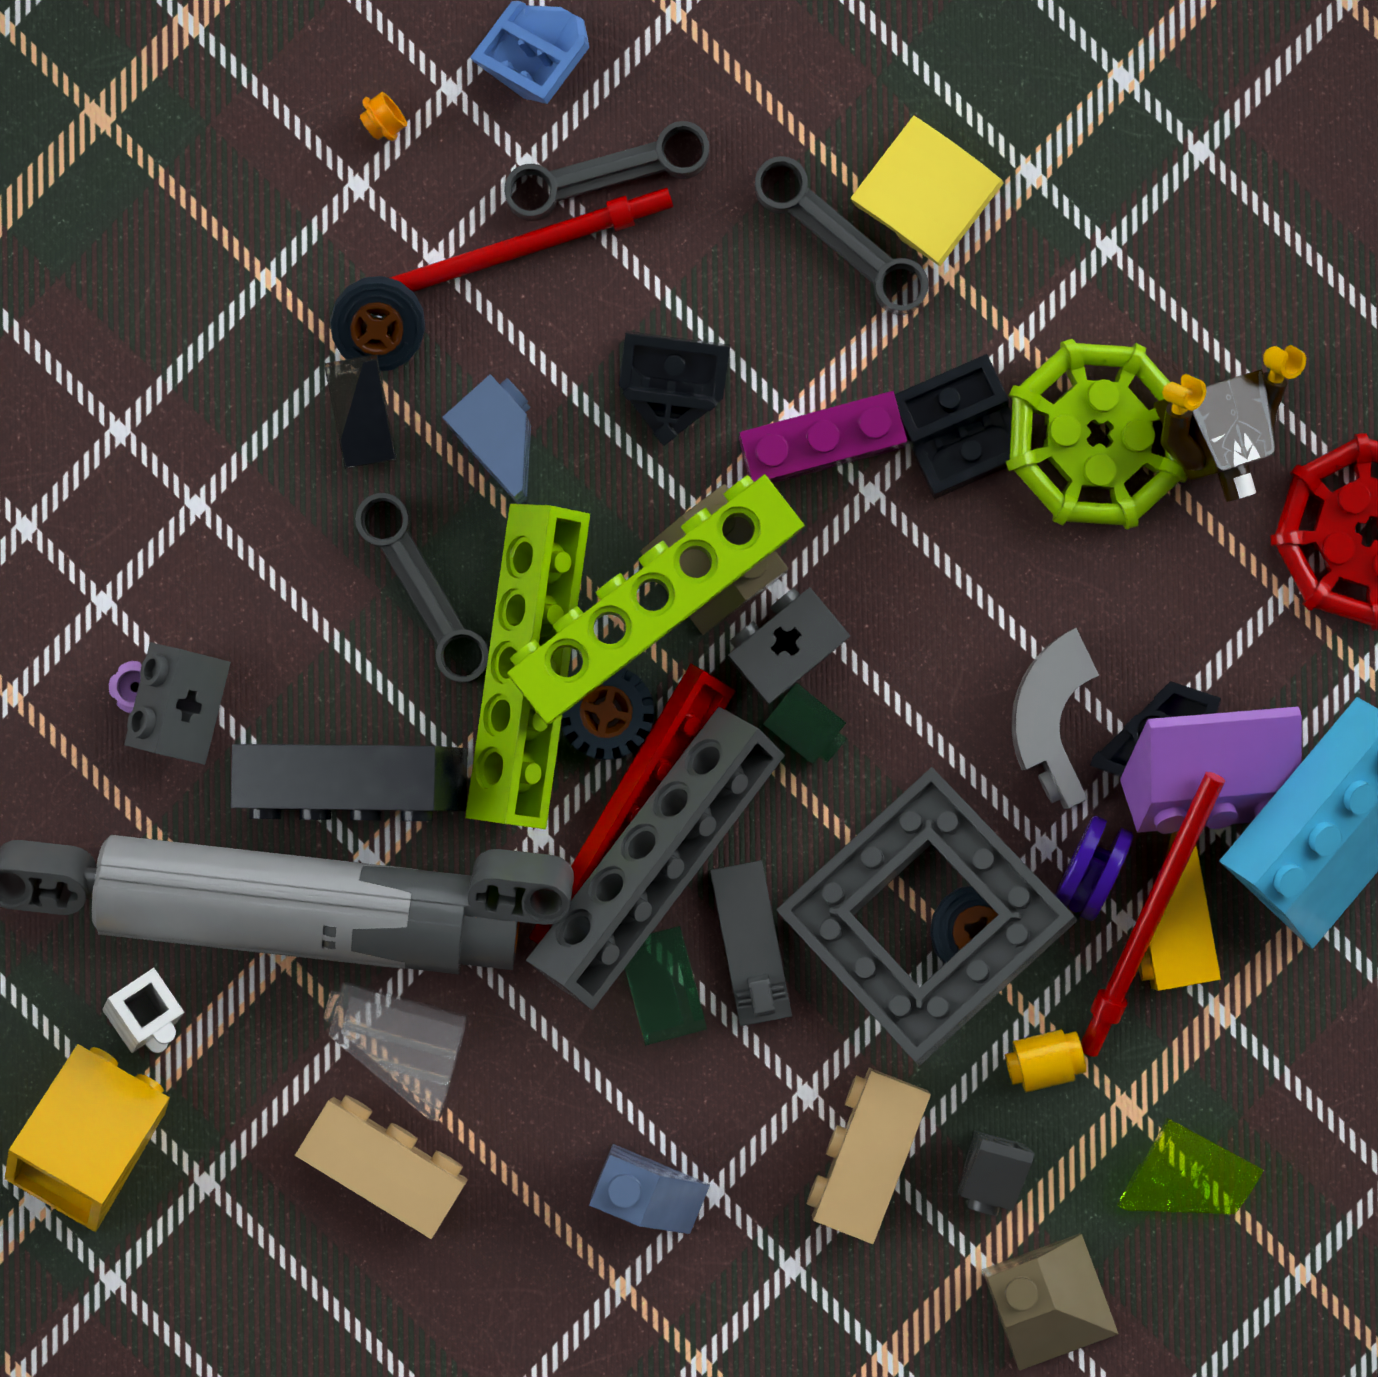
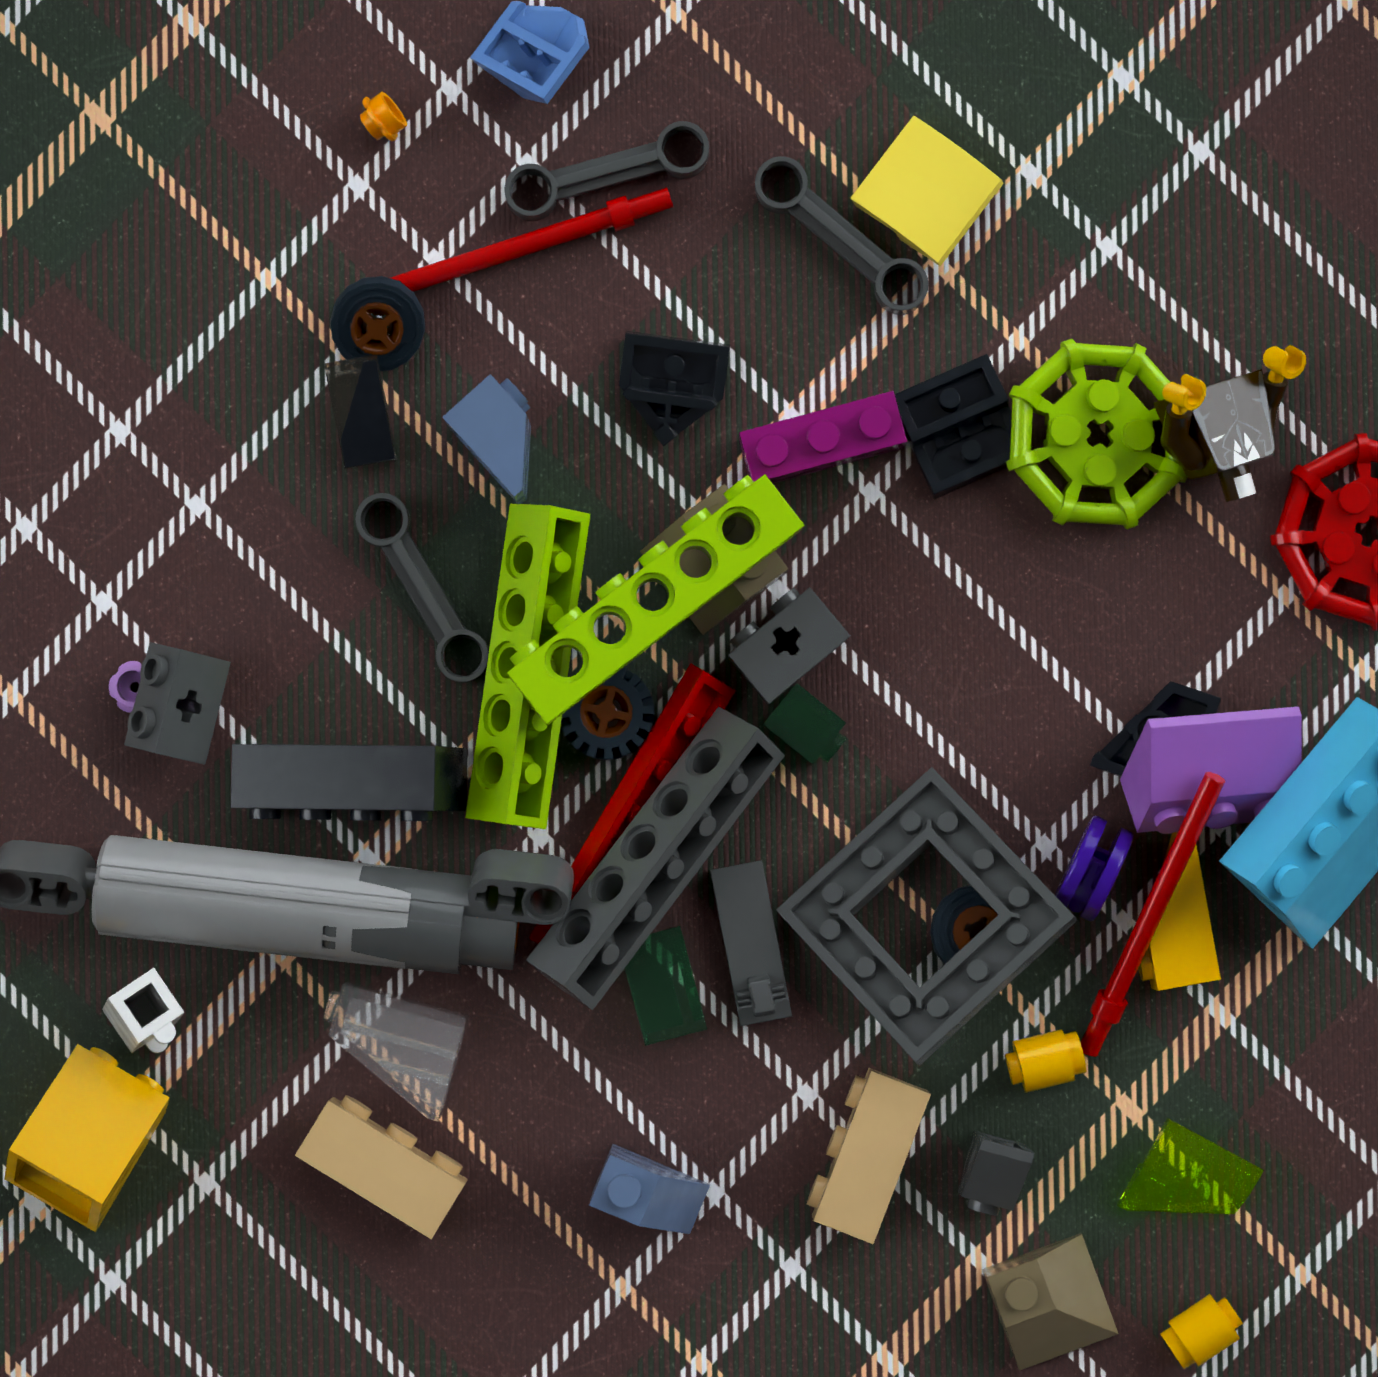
(1038, 711): light grey arch -> none
(1202, 1331): none -> yellow brick

